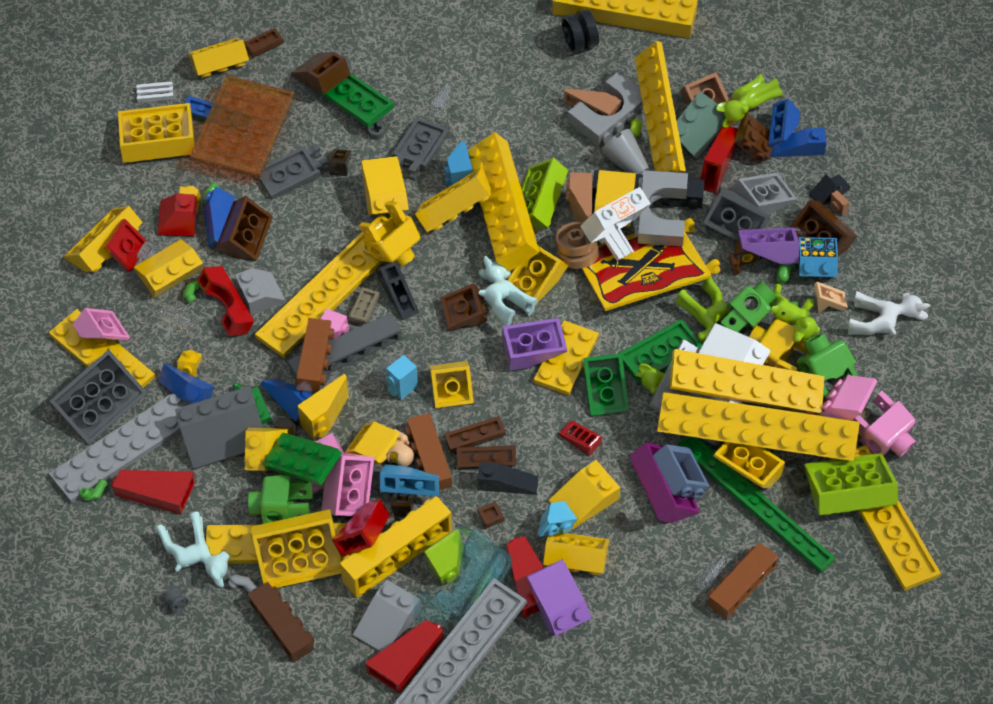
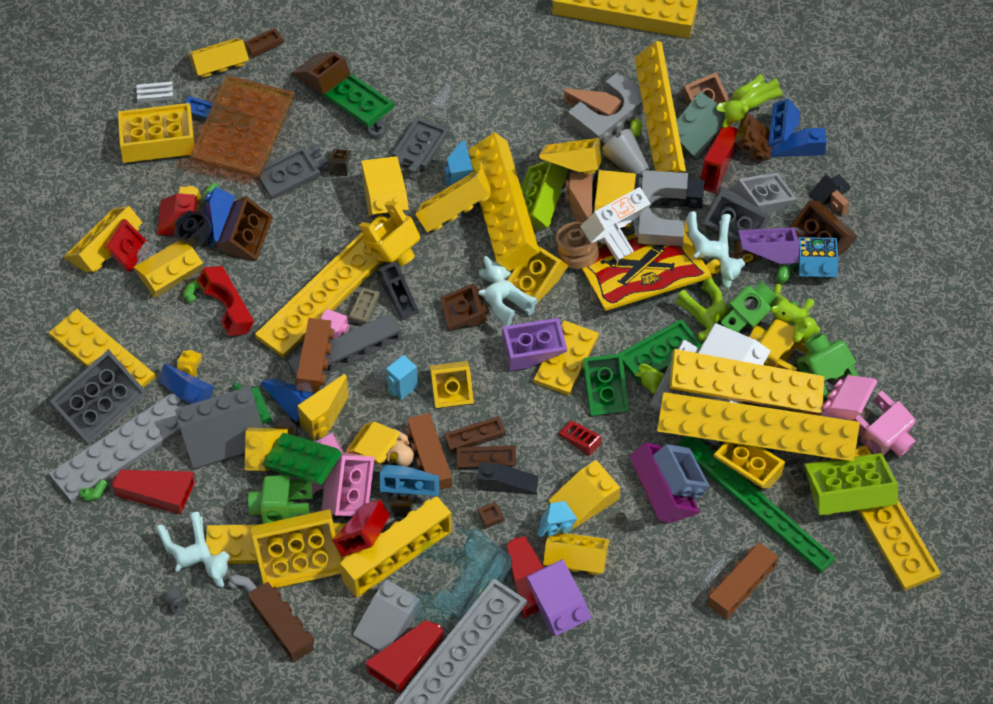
(99, 325): bright pink slope -> none
(193, 228): none -> black cylinder
(258, 290): light grey slope -> none
(446, 557): lime slope -> none
(576, 155): none -> yellow slope
(580, 30): black wheel -> none
(706, 249): none -> light aqua animal
(829, 296): light nougat slope -> none
(885, 323): white animal -> none

